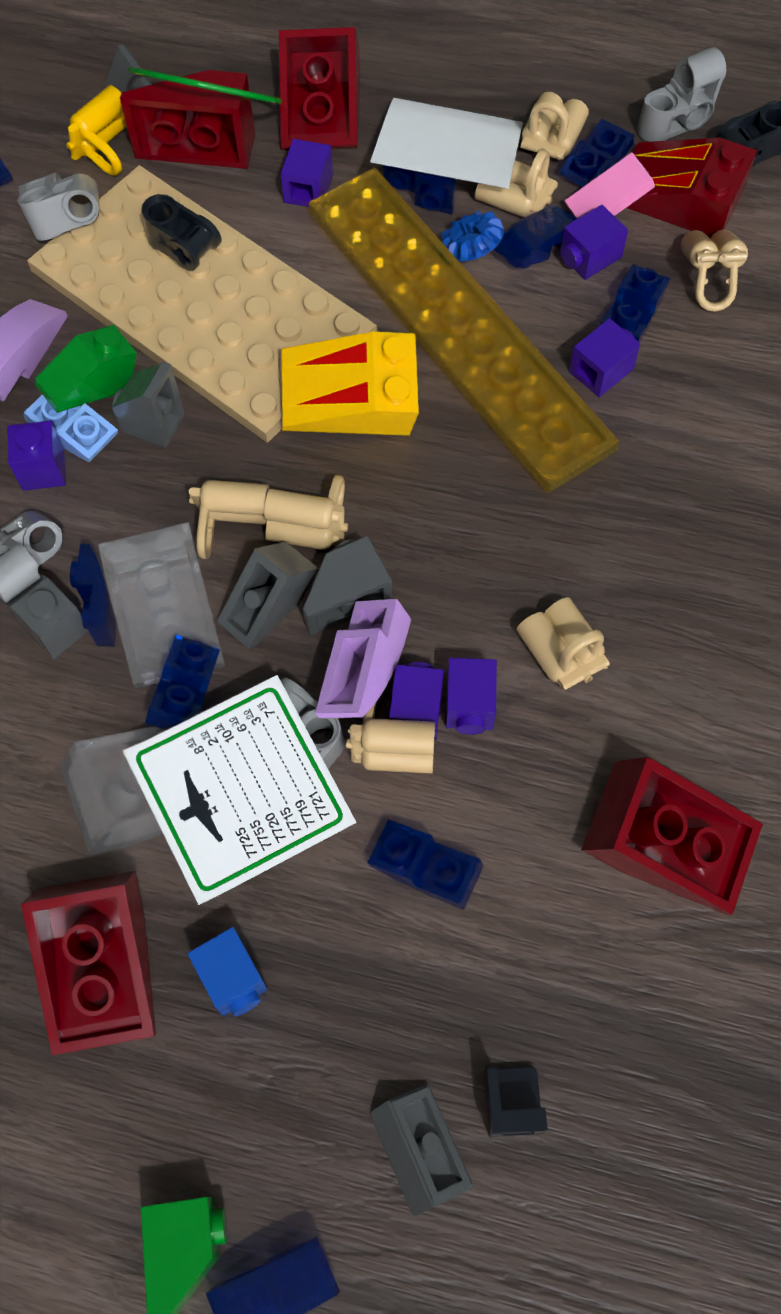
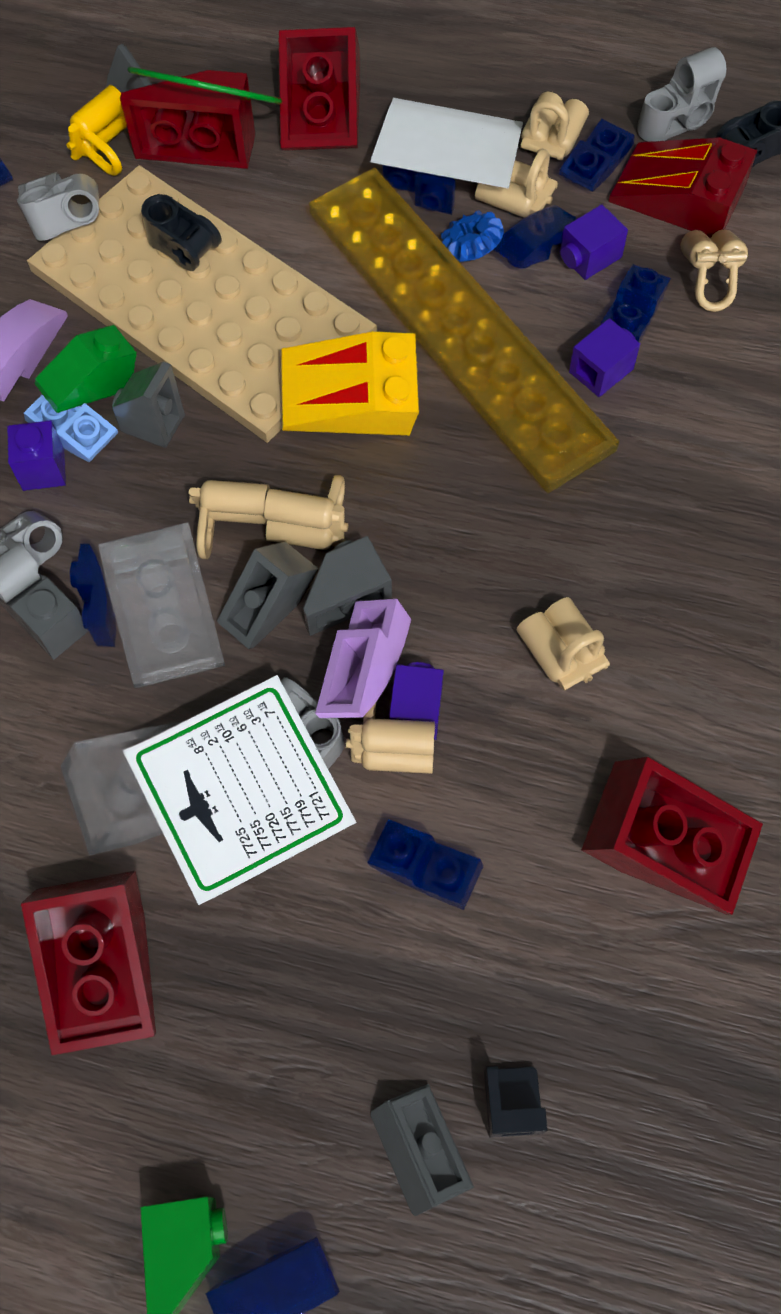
(182, 683): clear blue slope -> none
(228, 973): blue brick -> none
(306, 172): dark purple brick -> none
(471, 695): dark purple brick -> none
(613, 188): bright pink tile -> none

